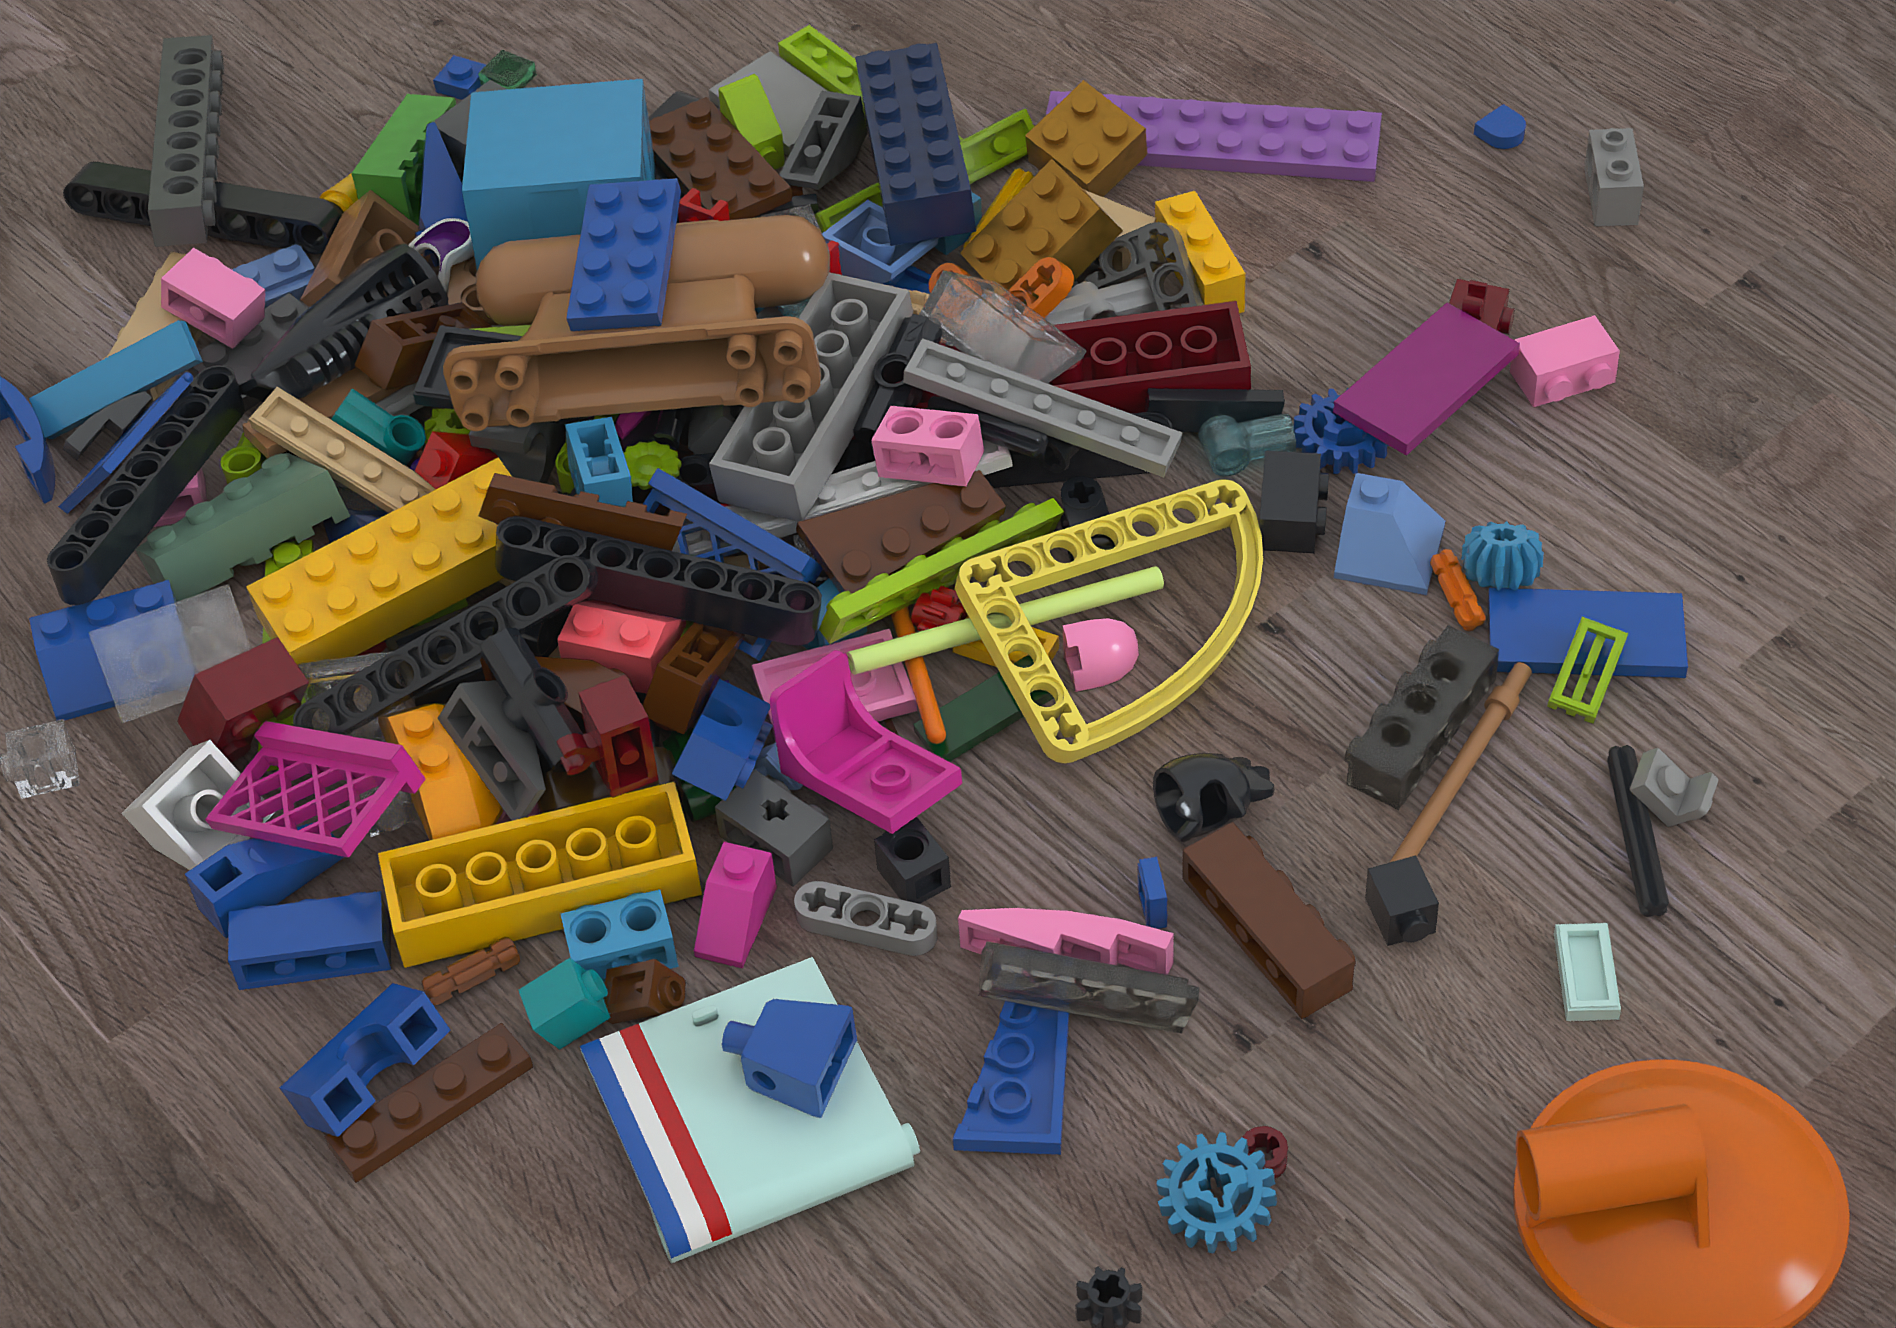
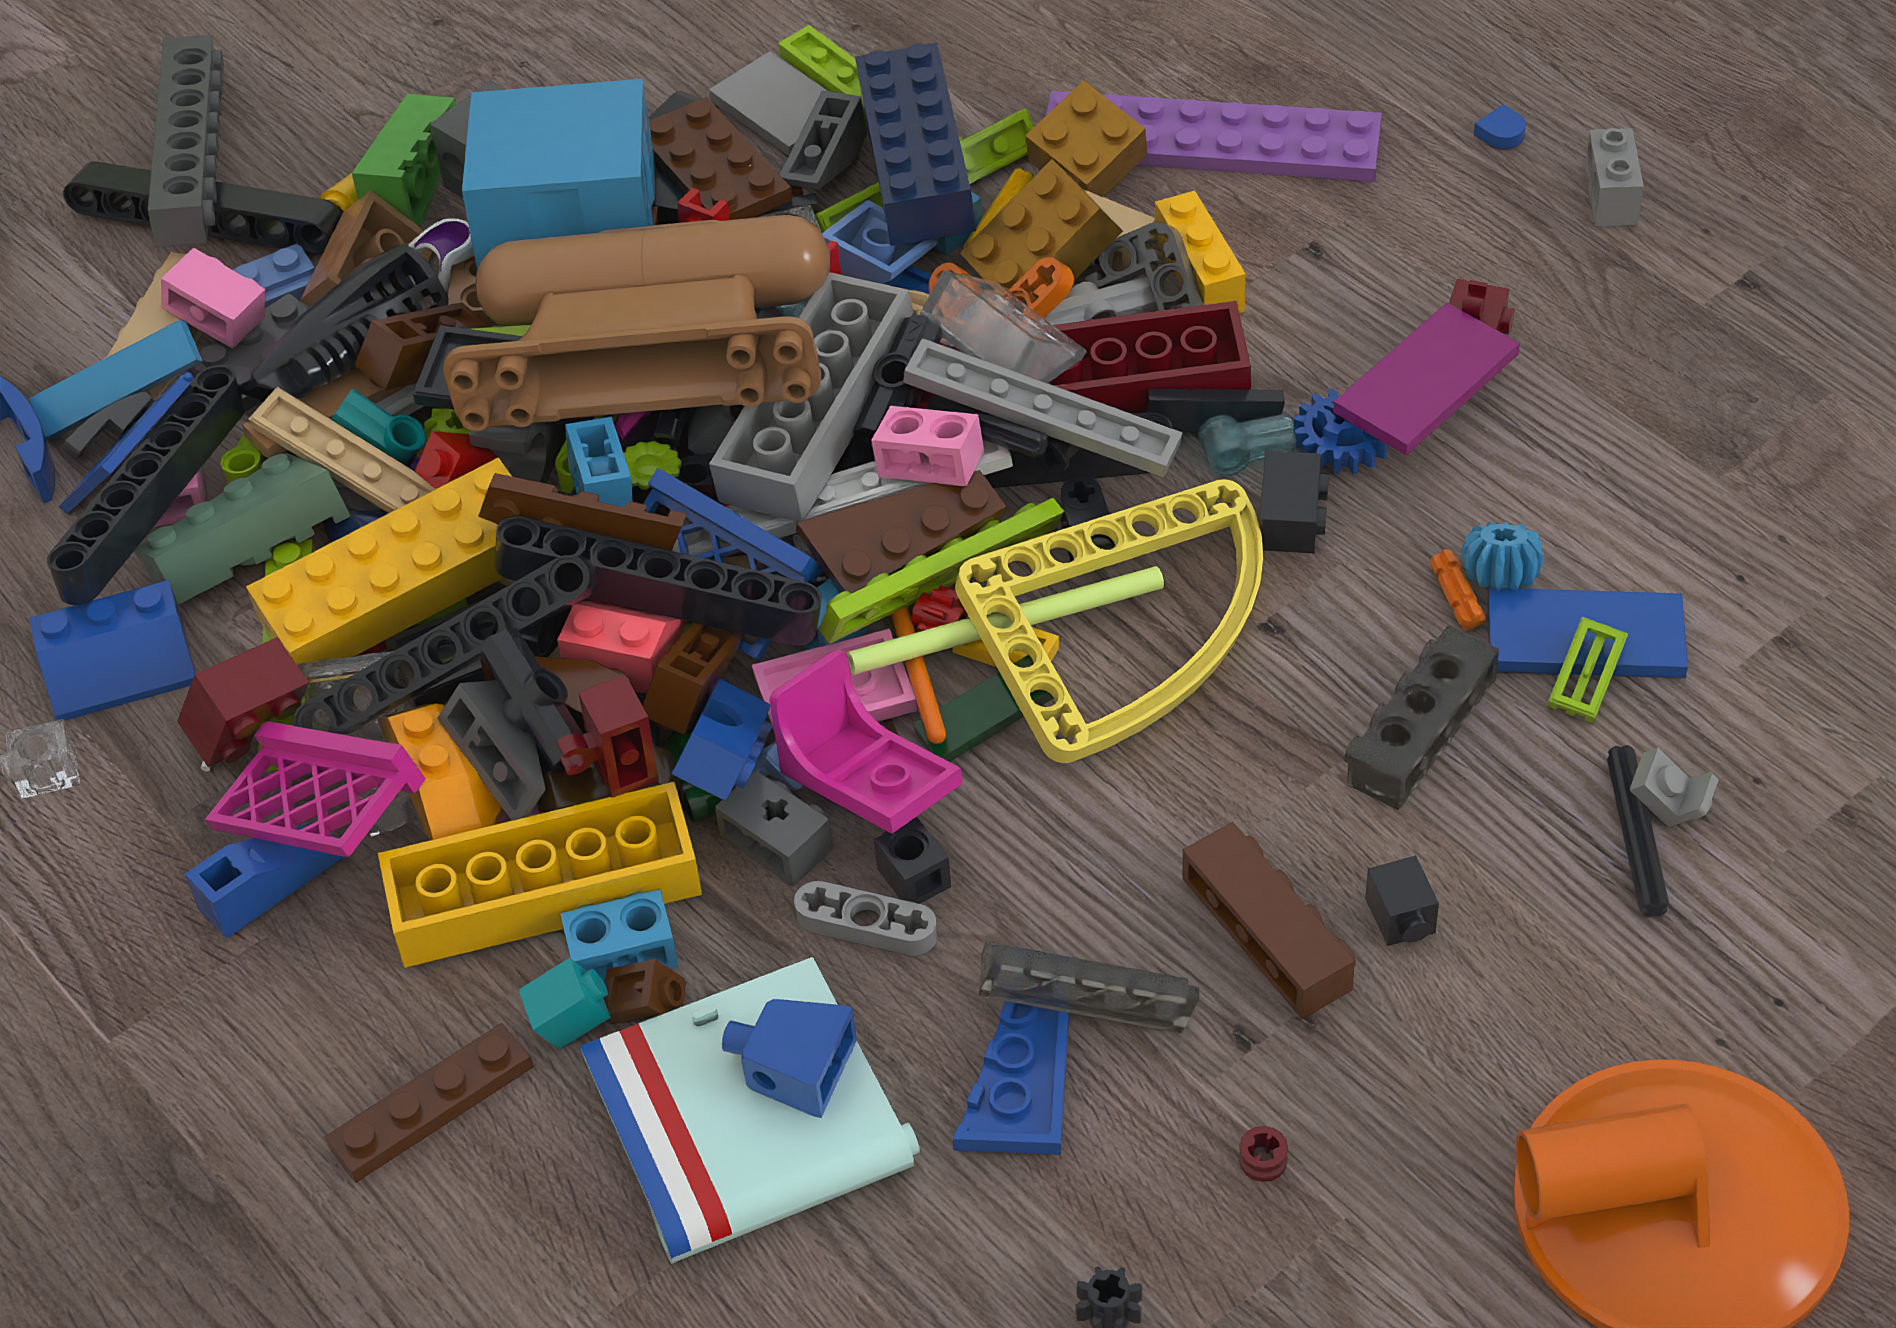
(157, 653): clear brick -> none
(179, 800): white slope -> none
(309, 940): blue brick -> none
(392, 1029): blue arch -> none
(440, 187): blue slope -> none
(458, 78): blue plate -> none
(471, 971): dark orange axle -> none
(508, 71): clear green plate -> none
(624, 255): blue plate -> none
(734, 904): dark pink slope -> none
(751, 114): lime slope -> none
(1069, 935): bright pink slope -> none
(1098, 652): bright pink brick -> none
(1152, 893): blue tile -> none
(1207, 792): black piece -> none
(1236, 1184): dark azure gear -> none
(1388, 536): medium blue slope -> none
(1499, 707): medium nougat bar -> none
(1565, 361): bright pink brick -> none
(1587, 972): light aqua tile -> none

